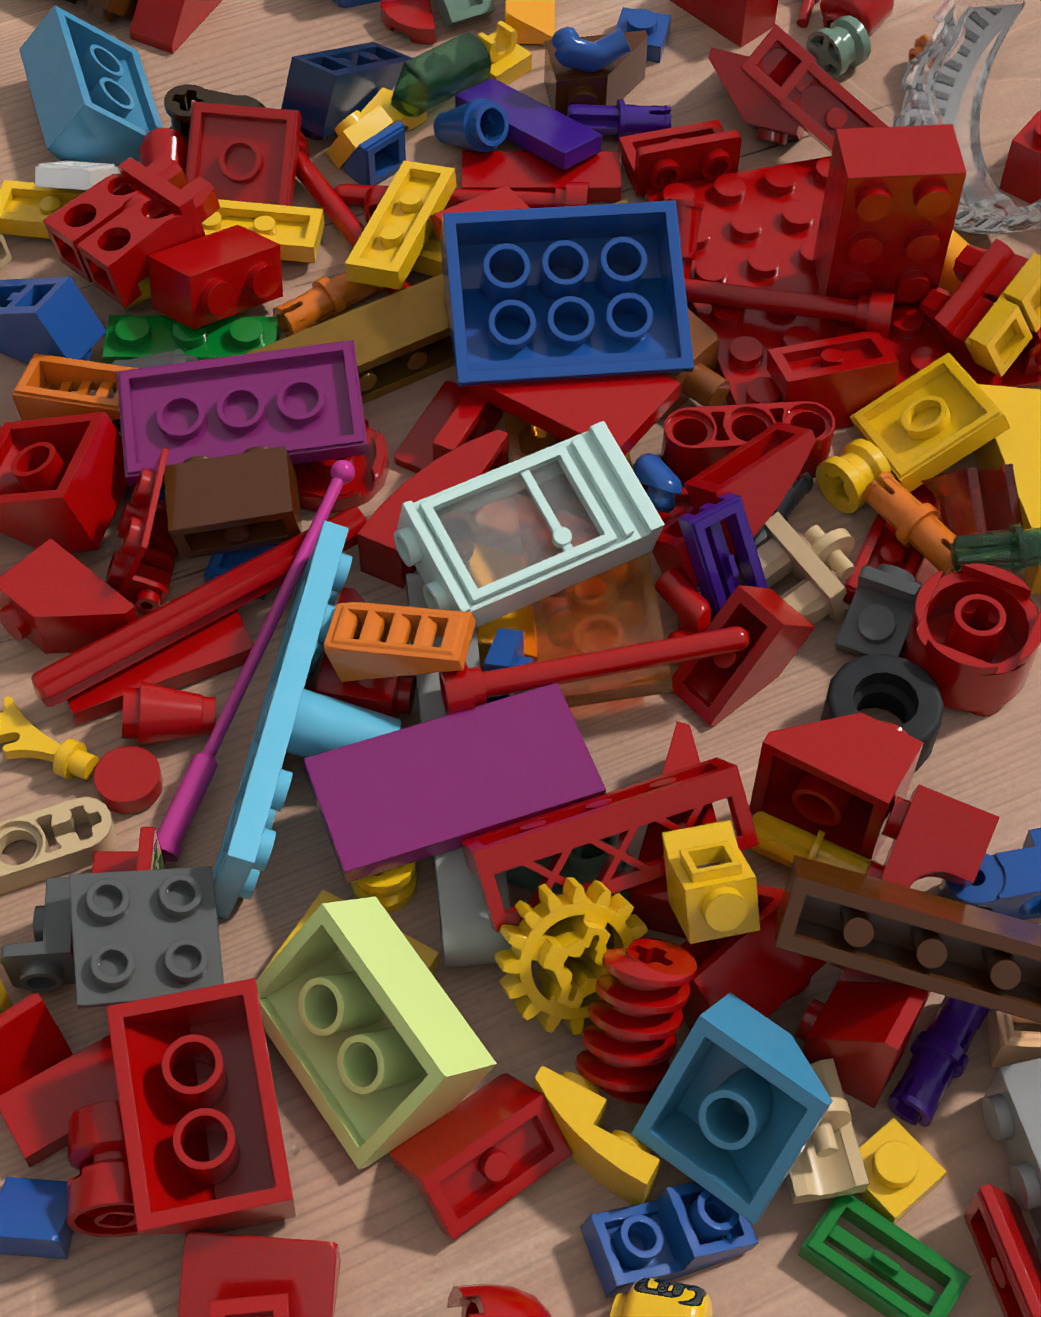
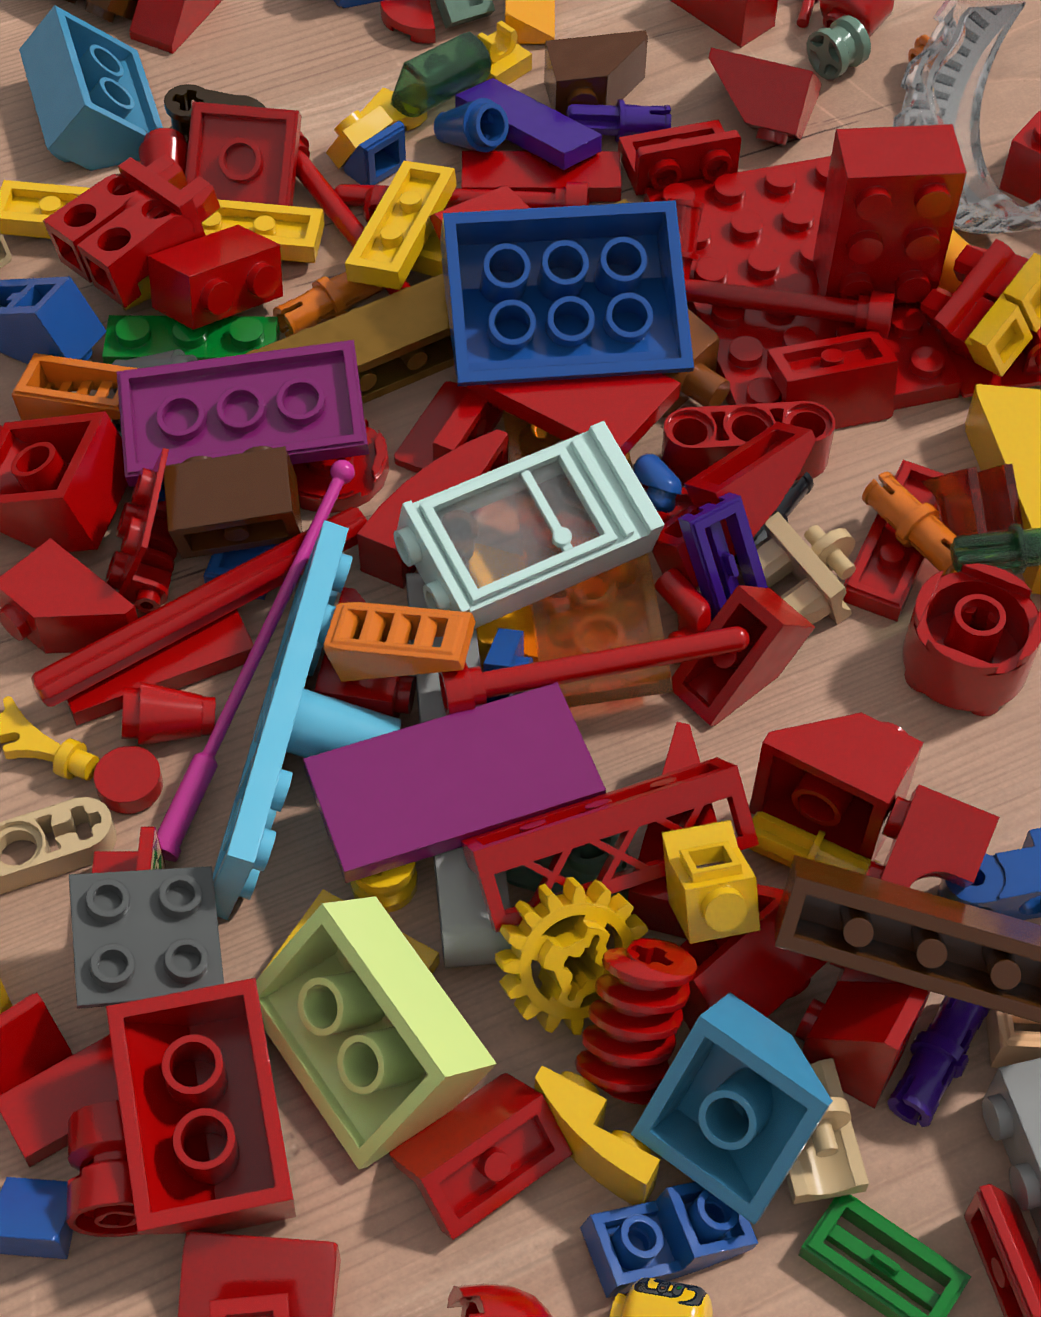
(50, 959): dark grey bracket -> none
(72, 174): white tile -> none
(337, 83): dark blue slope -> none
(588, 55): blue arm -> none
(655, 24): blue plate -> none
(804, 89): red slope -> none
(846, 477): yellow wheel -> none
(879, 612): dark grey bracket -> none
(890, 685): black tyre -> none
(897, 1171): yellow plate -> none
(930, 421): yellow tile -> none

